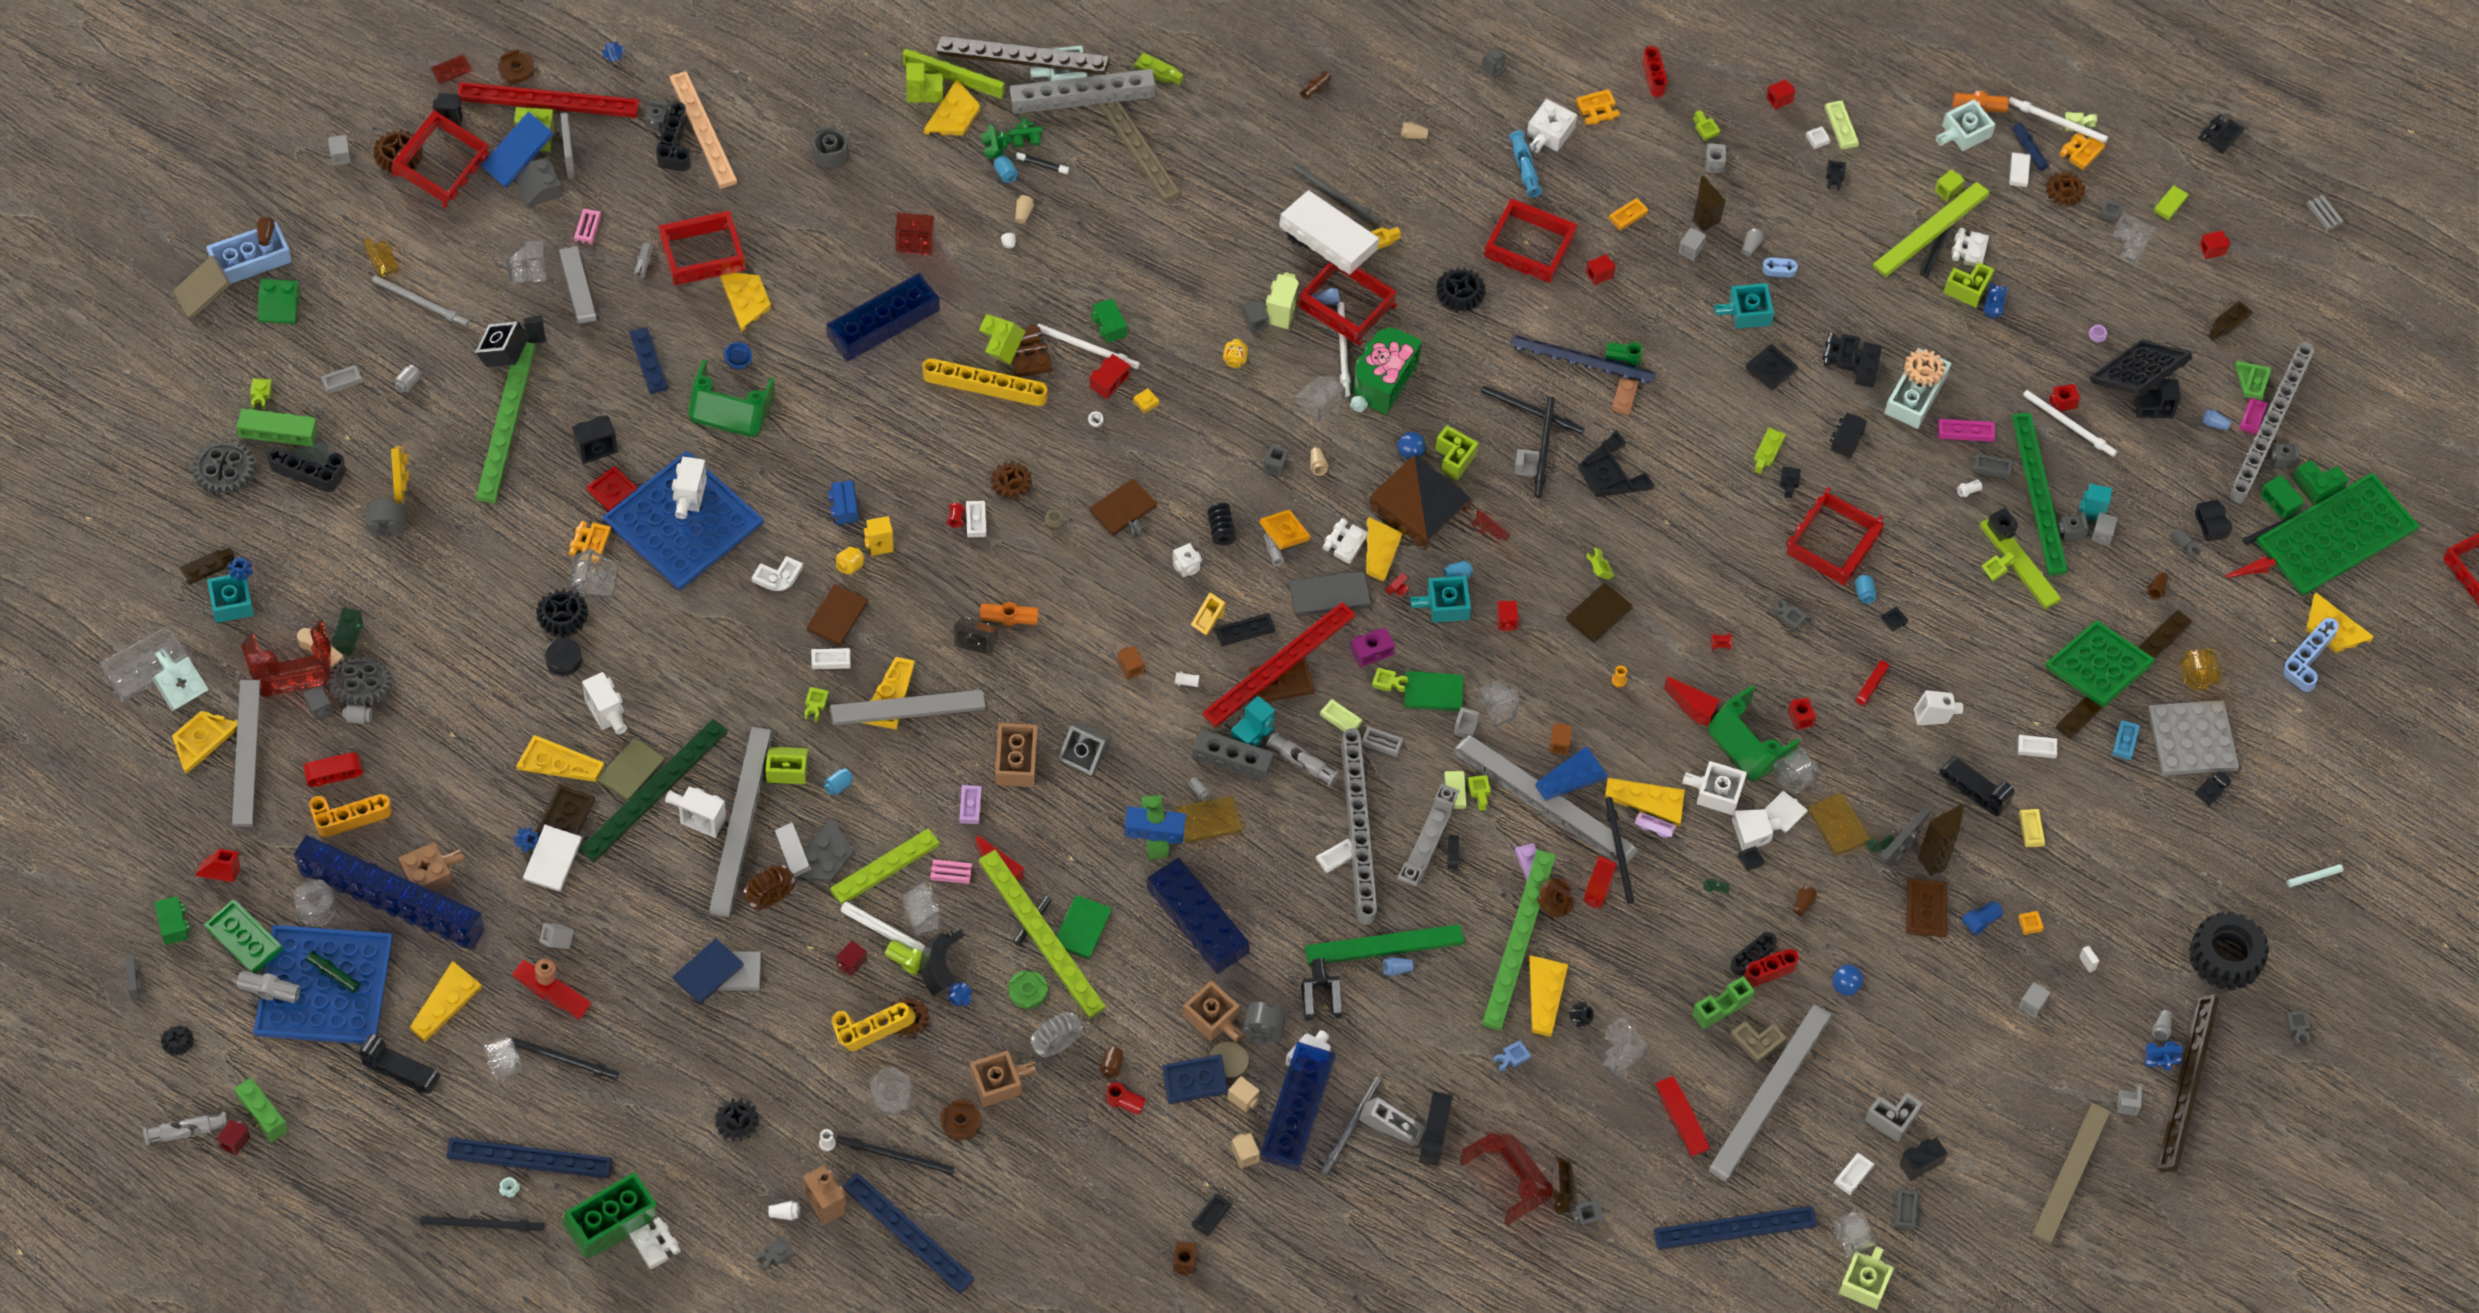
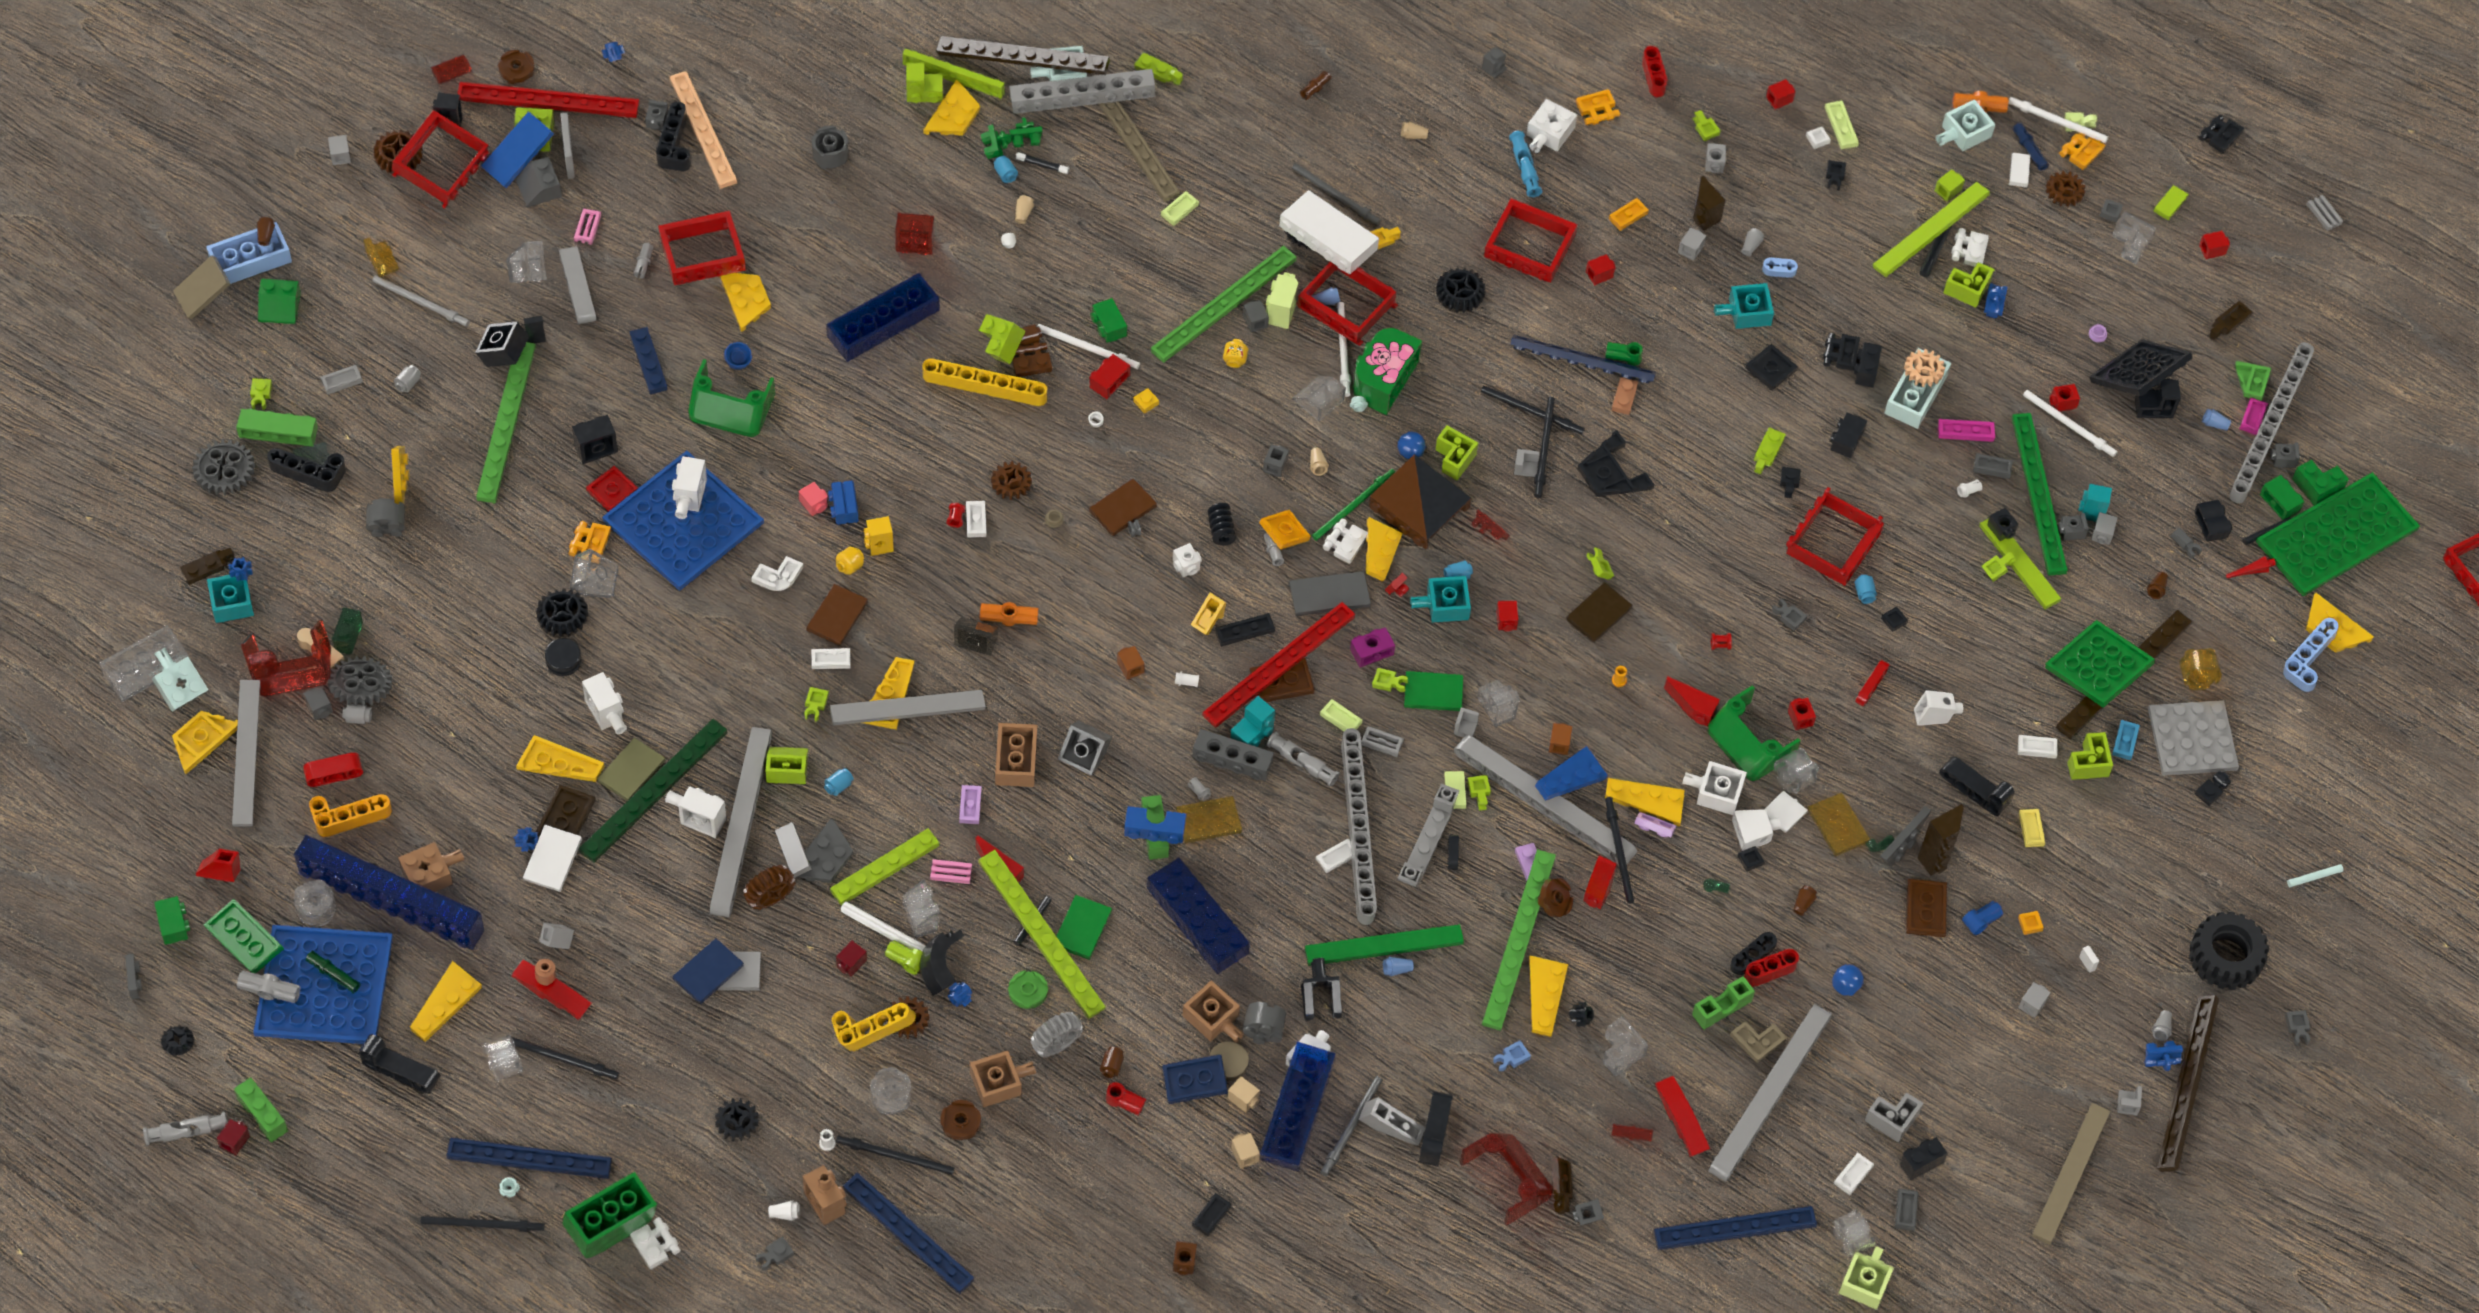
(813, 498): none -> coral brick
(1179, 208): none -> yellowish green tile
(1223, 304): none -> bright green plate
(1351, 506): none -> green bar
(1632, 1132): none -> clear red pin
(2094, 760): none -> lime brick

